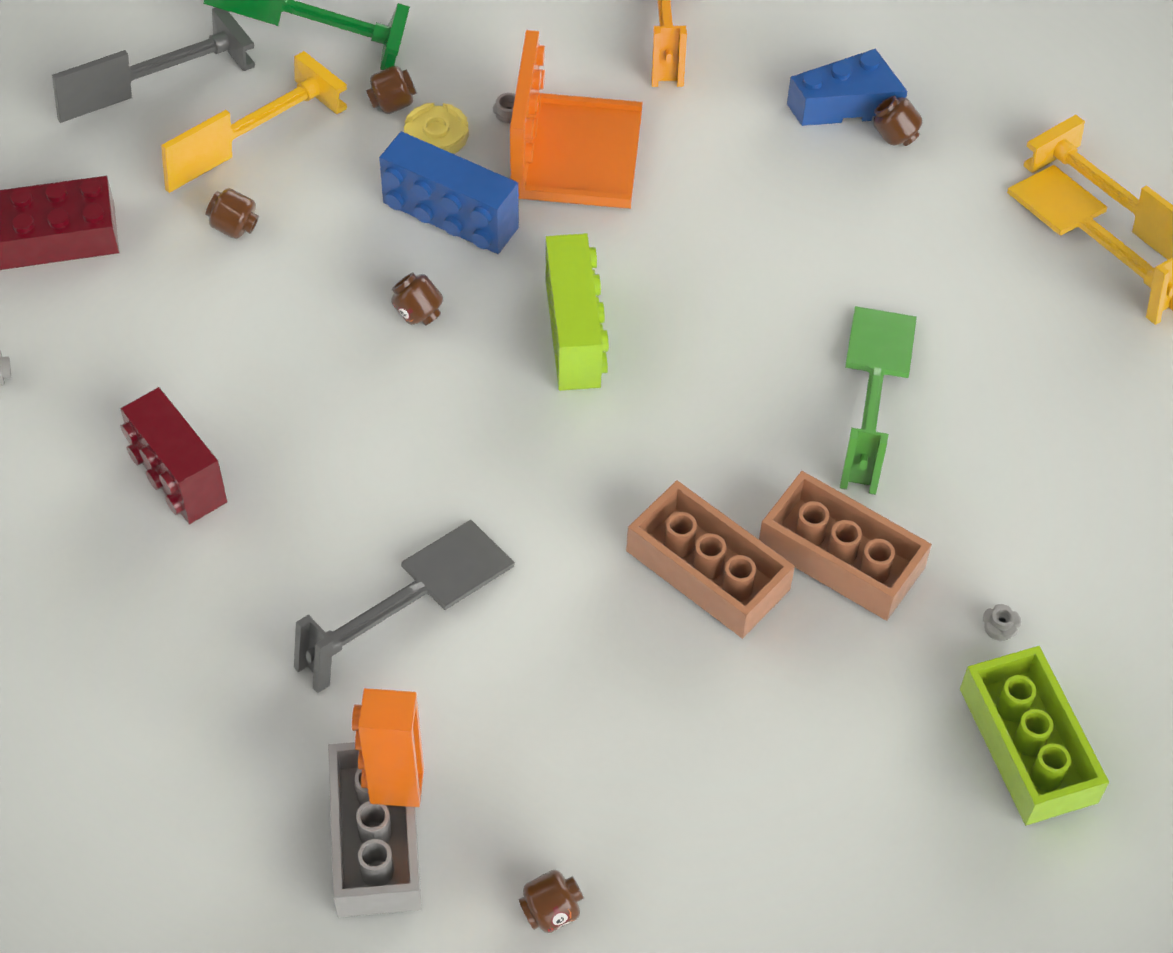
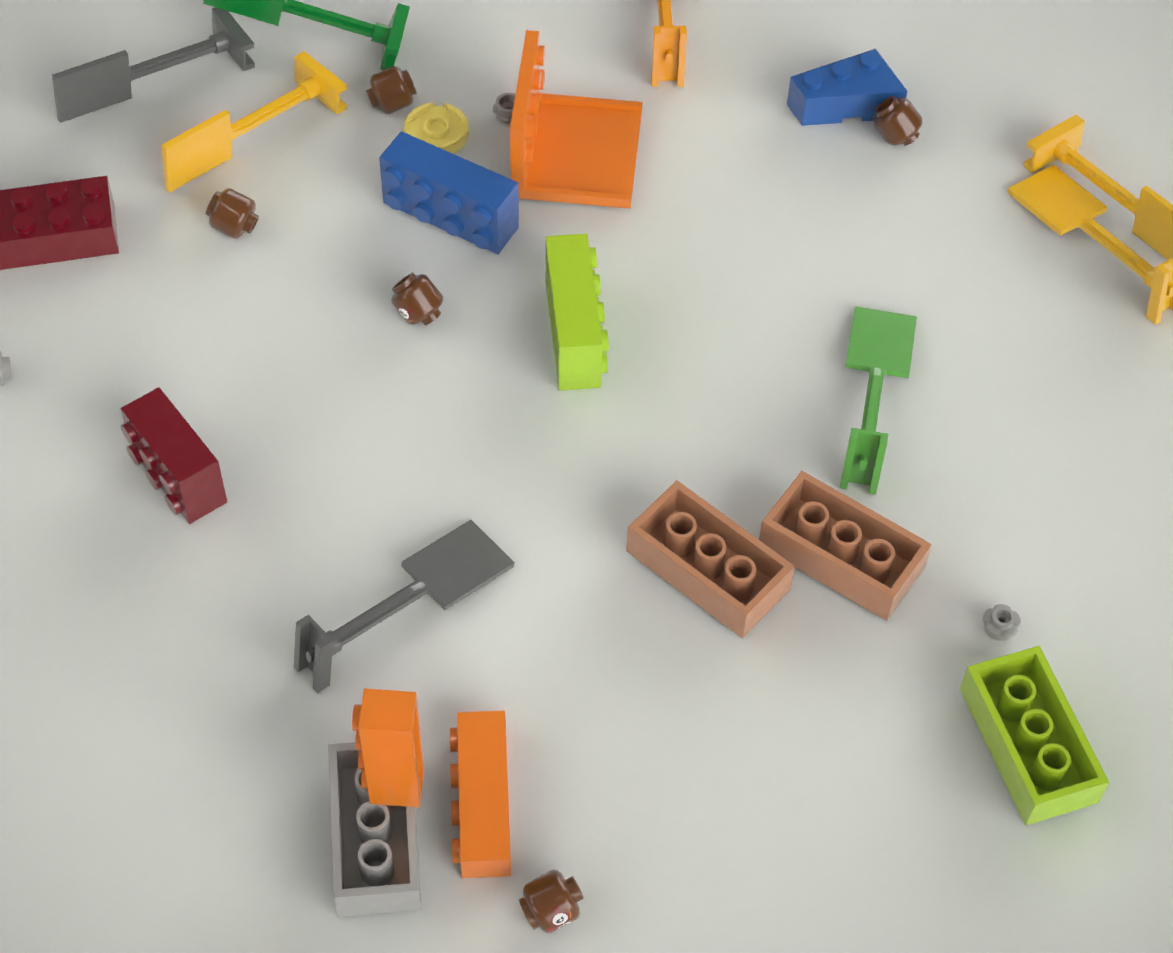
(482, 794): none -> orange brick

